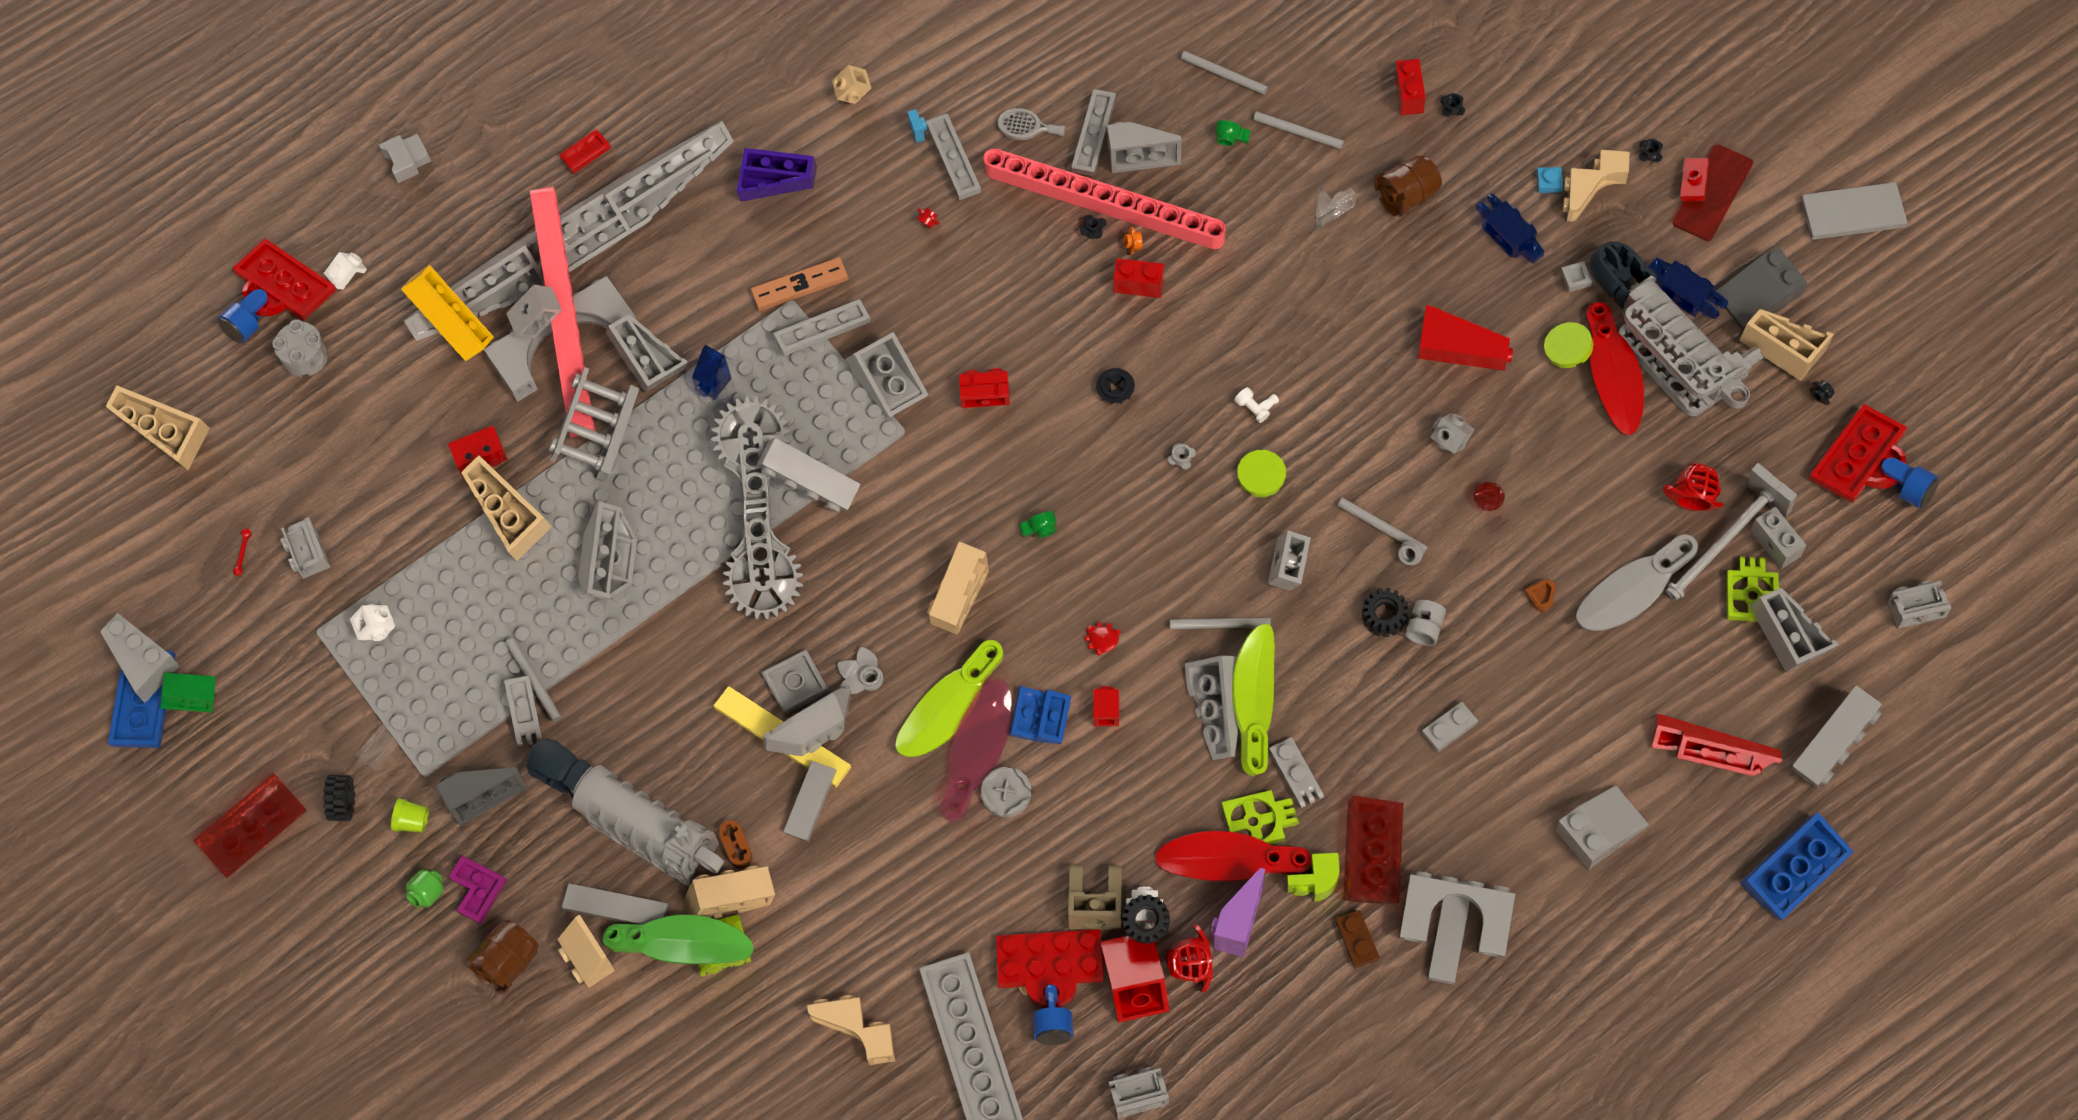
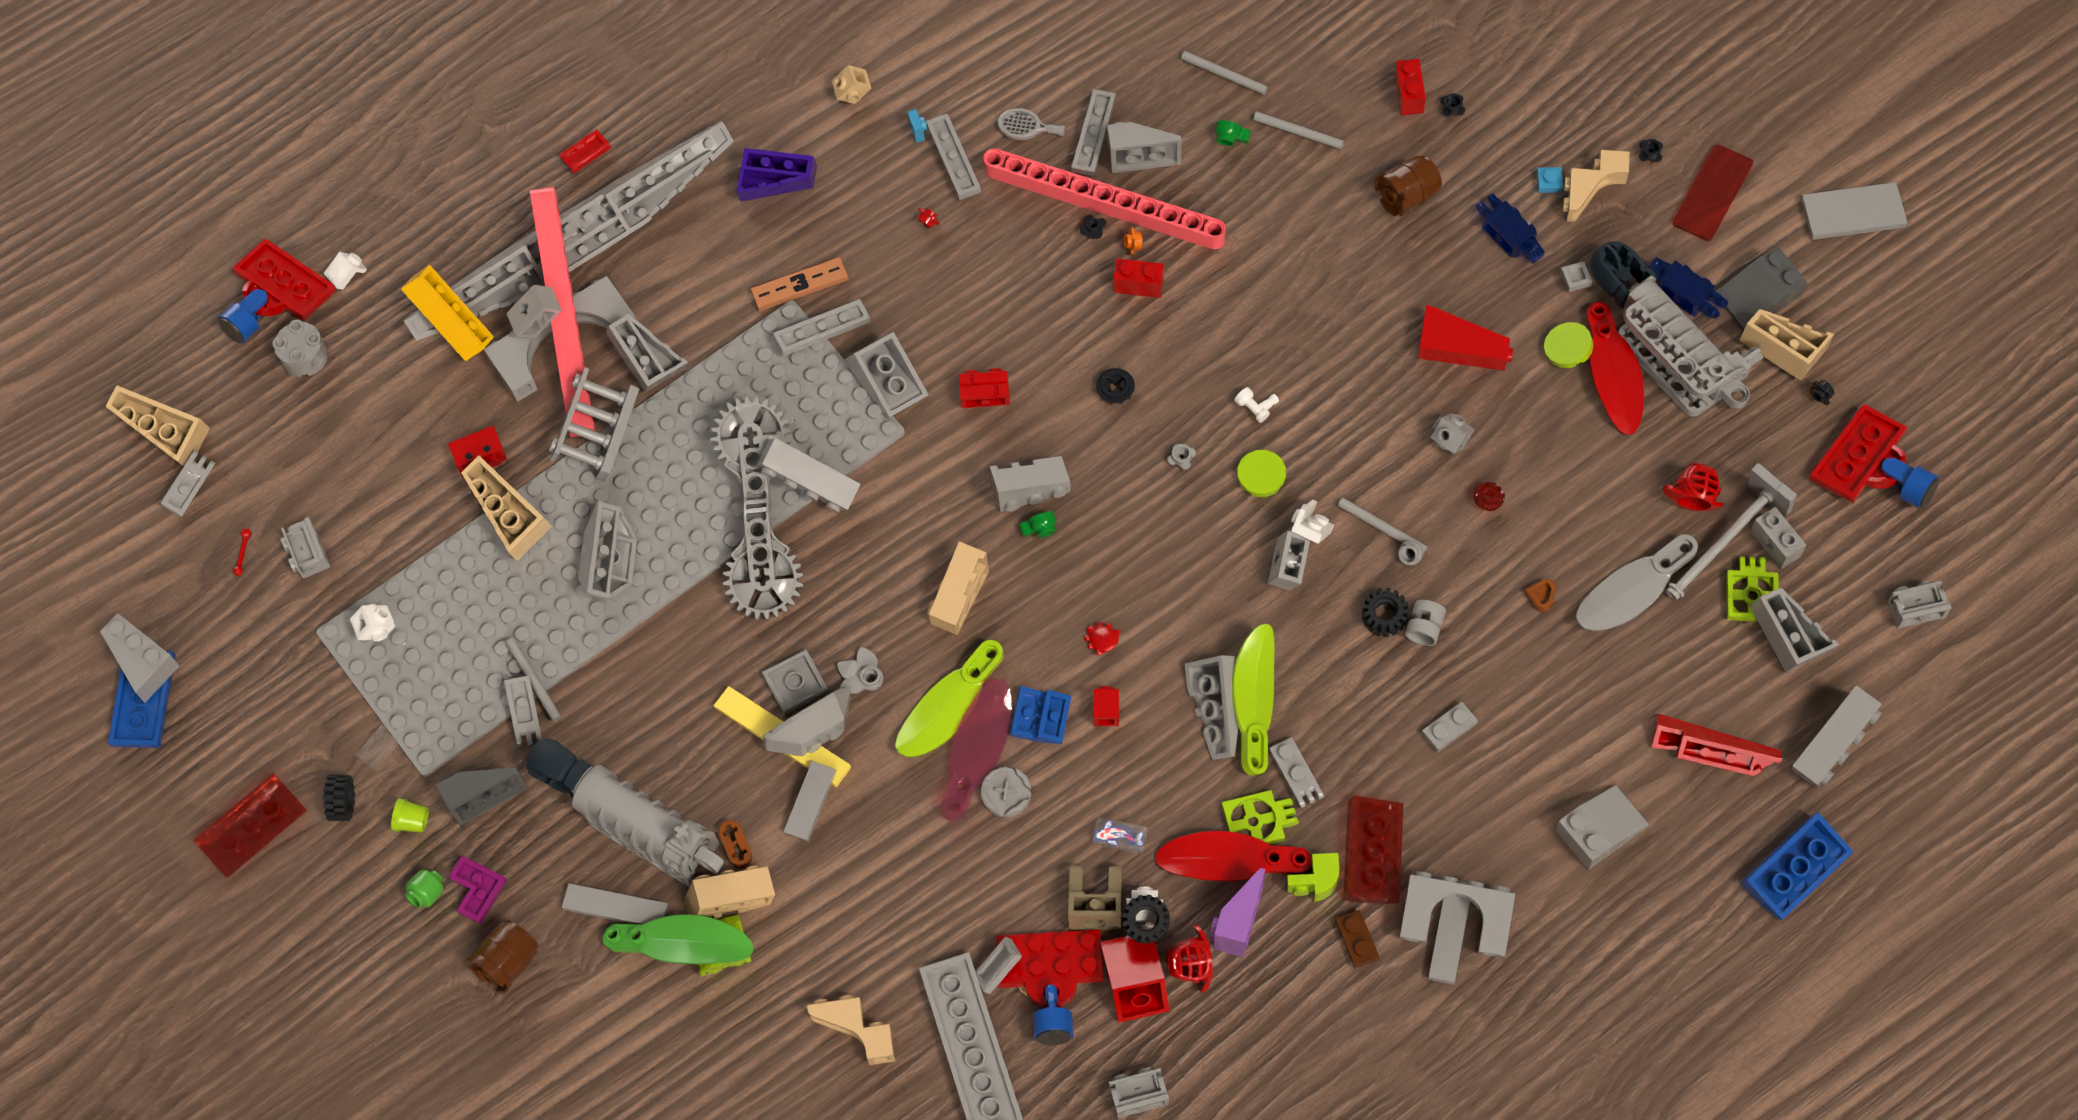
(186, 484): none -> light grey hinge
(188, 692): green hinge -> none
(405, 156): light grey piece -> none
(584, 952): tan slope -> none
(711, 373): clear blue slope -> none
(998, 965): none -> light grey tile
(1029, 483): none -> light grey wedge
(1120, 835): none -> tile
(1218, 623): light grey bar -> none
(1311, 526): none -> white bracket
(1329, 208): clear slope -> none
(1694, 179): plate -> none

